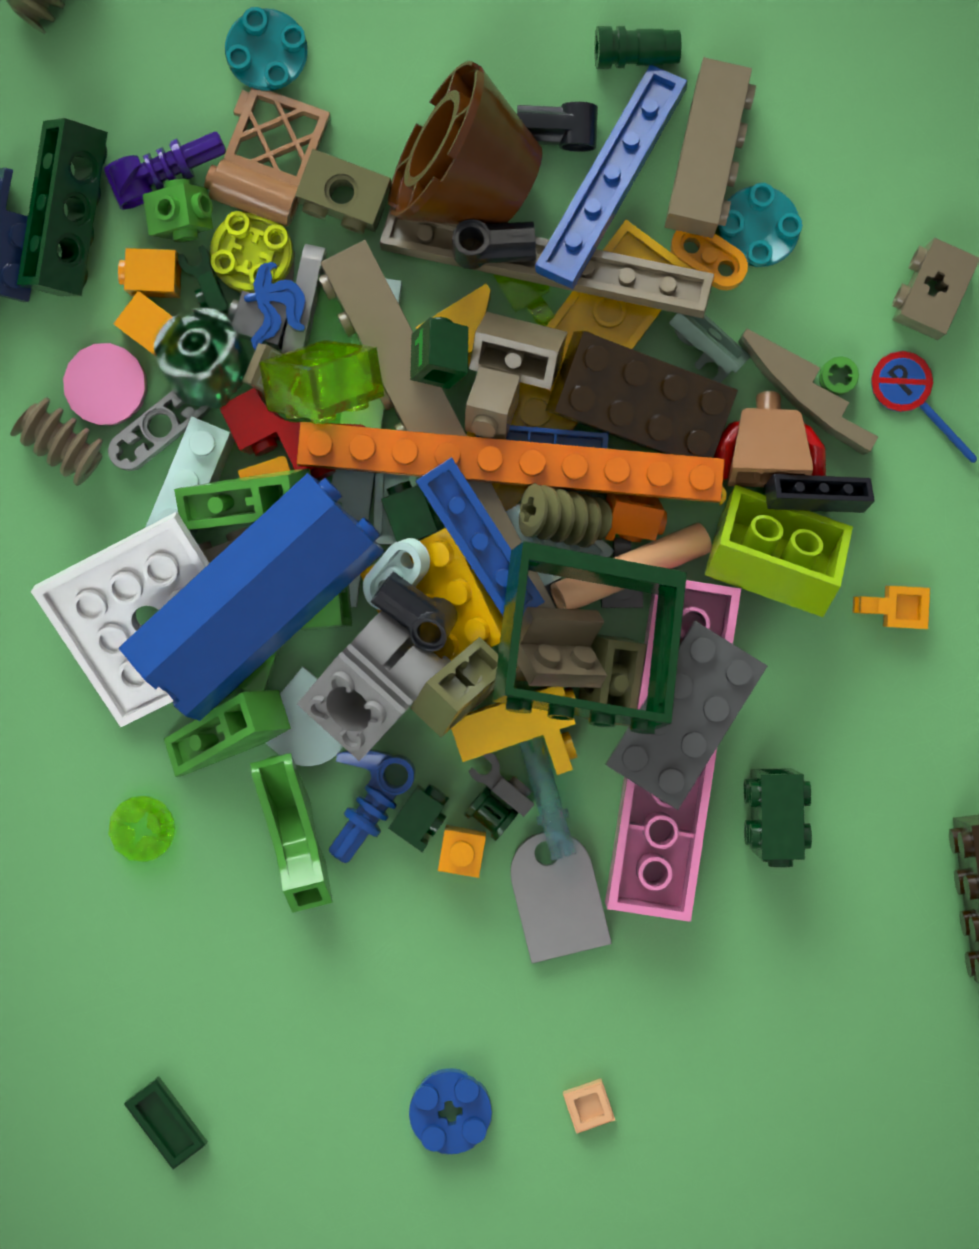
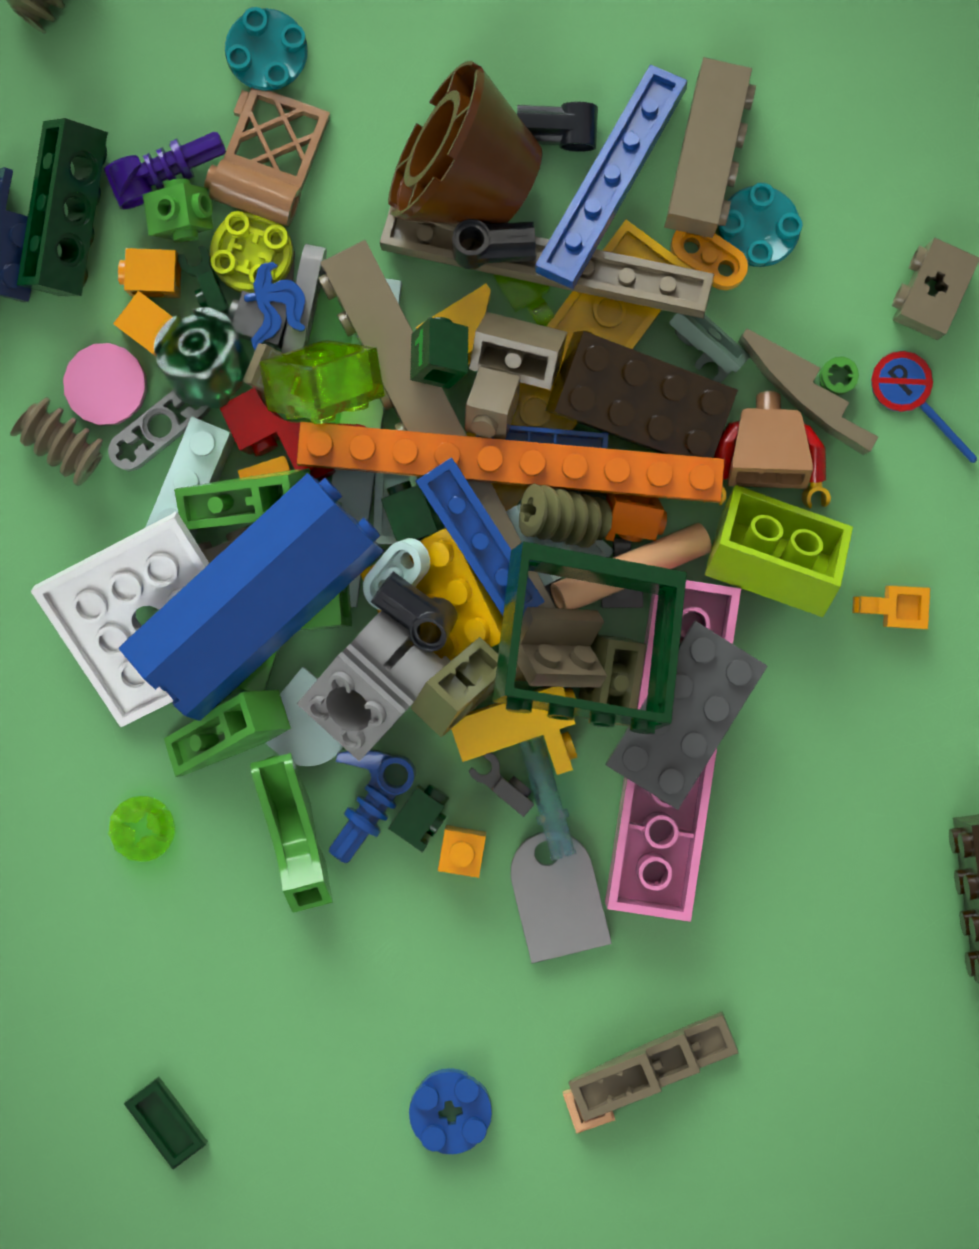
(327, 173): olive brick -> none
(493, 824): dark green bush -> none
(636, 47): dark green axle -> none
(653, 1066): none -> dark tan slope
(777, 815): dark green brick -> none
(819, 493): black piece -> none

